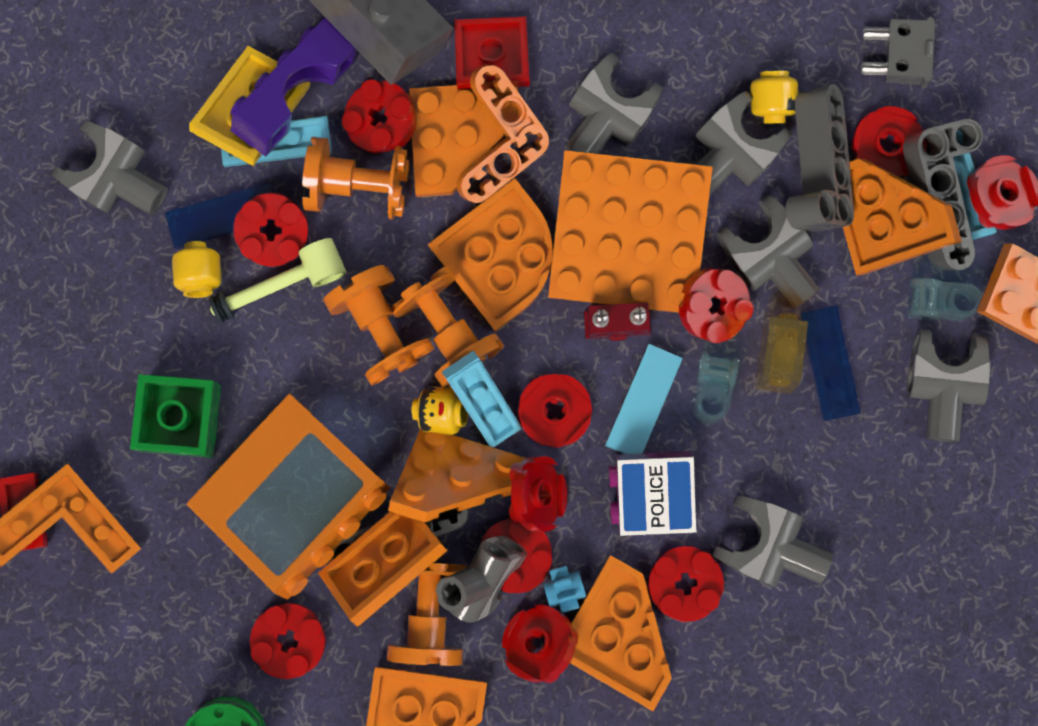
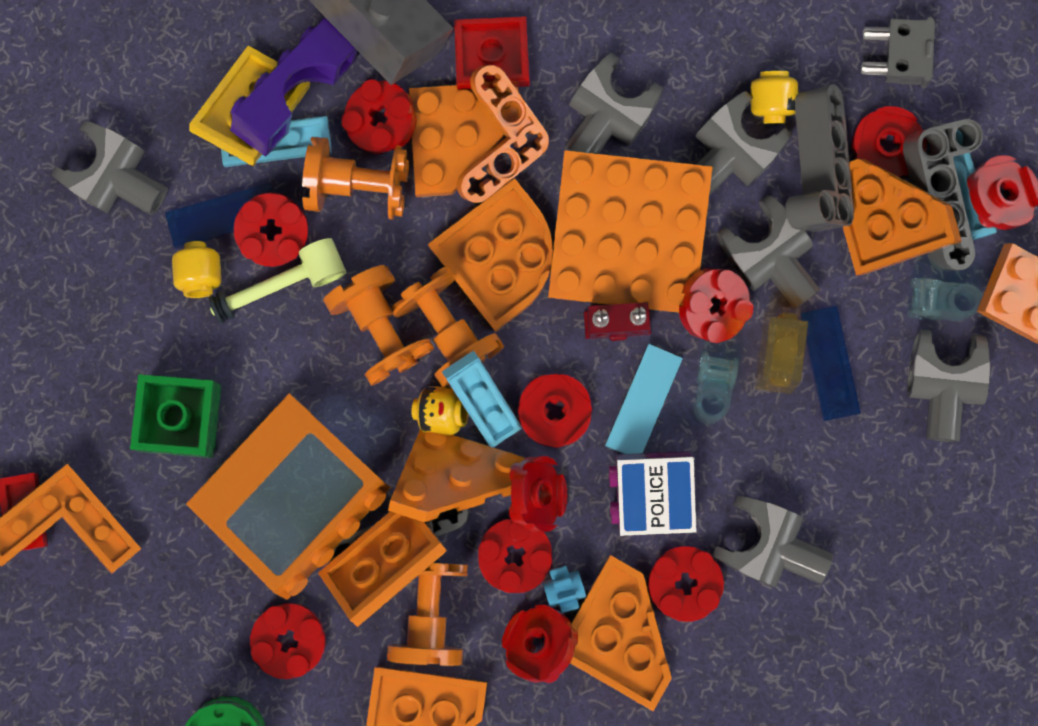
(475, 590): dark grey connector -> none

